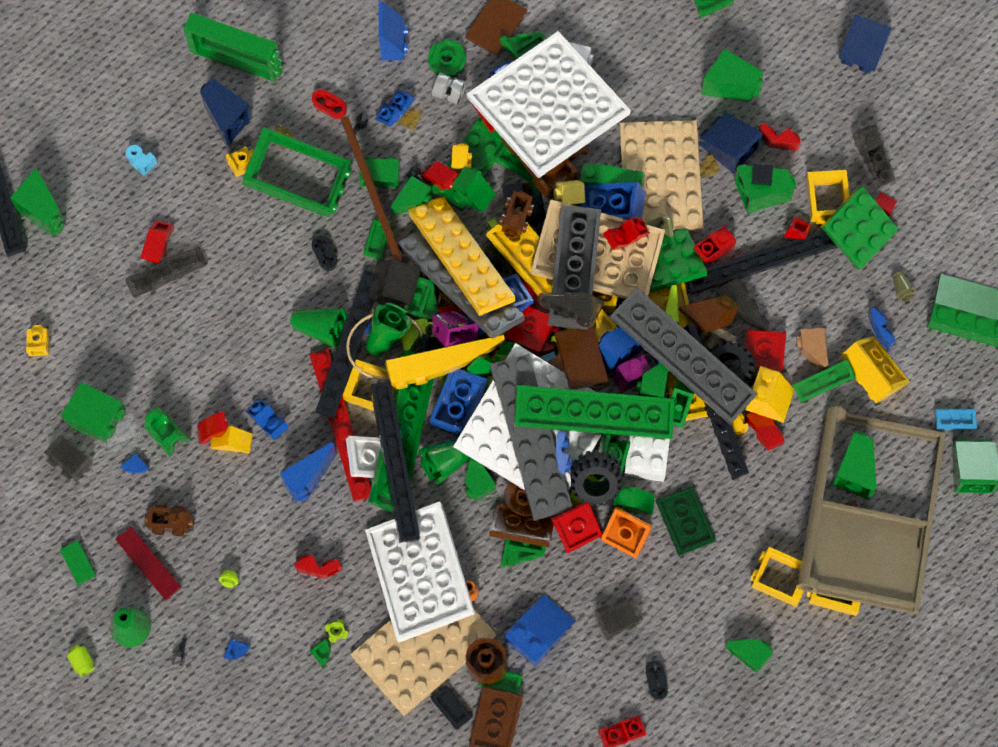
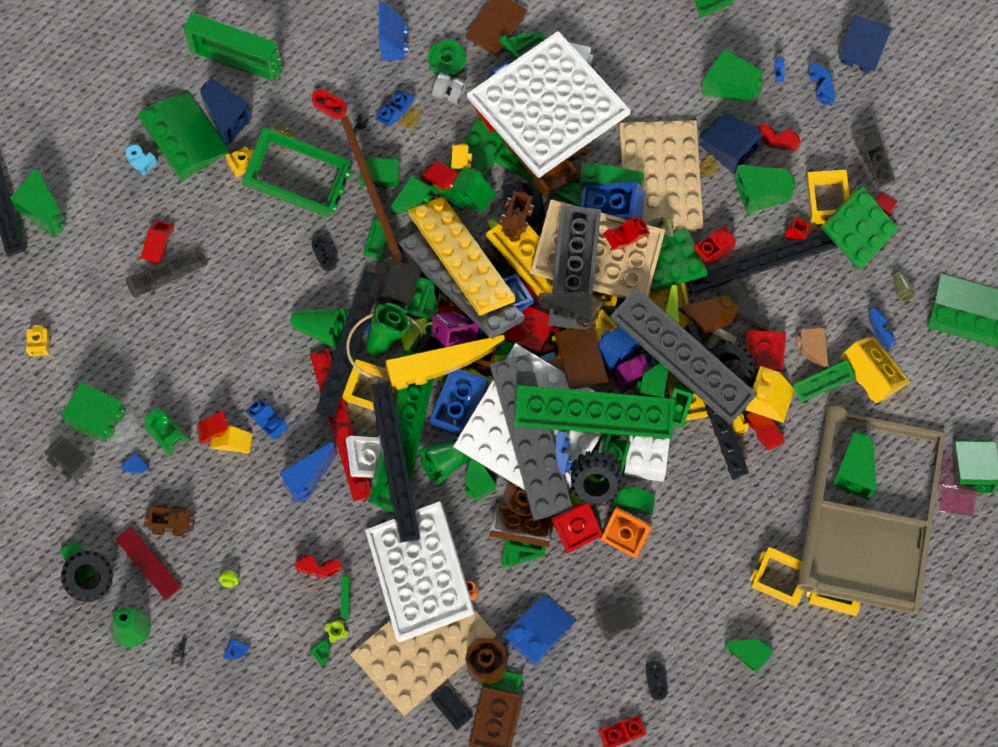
(68, 576): none -> black tyre
(80, 660): lime brick -> none
(182, 135): none -> green slope
(345, 598): none -> green tile
(417, 171): black hand -> none
(480, 366): green slope -> none
(570, 192): light yellow brick -> none
(685, 521): dark green tile -> none
(762, 174): black tile -> none
(779, 69): none -> blue tile
(825, 92): none -> blue slope
(955, 419): dark azure plate -> none
(958, 499): none -> clear pink piece

